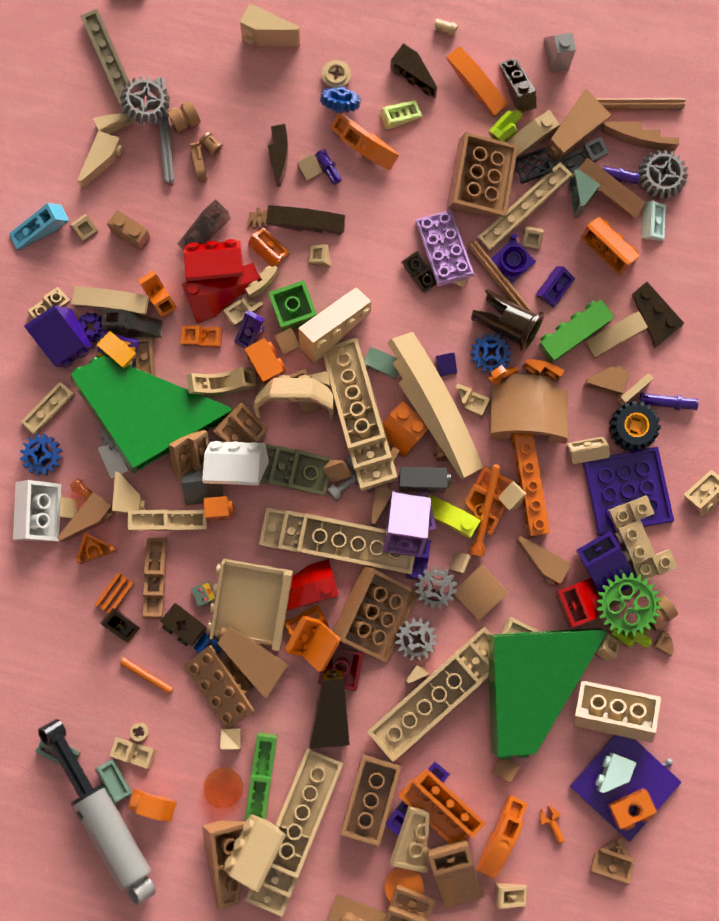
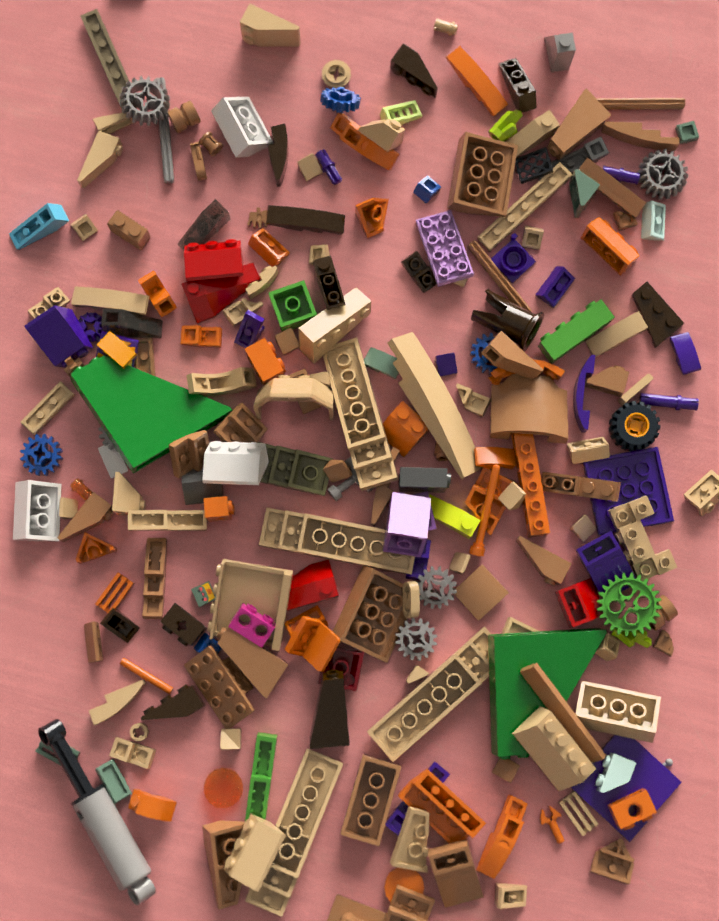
(72, 365): none -> medium nougat plate
(93, 642): none -> medium nougat slope
(116, 702): none -> tan slope
(181, 705): none -> dark brown slope
(241, 126): none -> white slope
(248, 629): none -> dark pink brick
(328, 282): none -> dark brown slope
(372, 215): none -> orange slope
(385, 133): none -> tan slope
(411, 599): none -> tan beam
(426, 189): none -> blue slope
(489, 456): none -> orange slope
(508, 356): none -> medium nougat slope
(553, 750): none -> tan slope
(561, 710): none -> medium nougat tile
(580, 486): none -> medium nougat slope
(582, 416): none -> dark purple slope
(583, 528): none -> tan slope
(588, 827): none -> tan tile
(624, 220): none -> medium nougat tile
(685, 353): none -> dark purple slope
(687, 132): none -> sand green tile

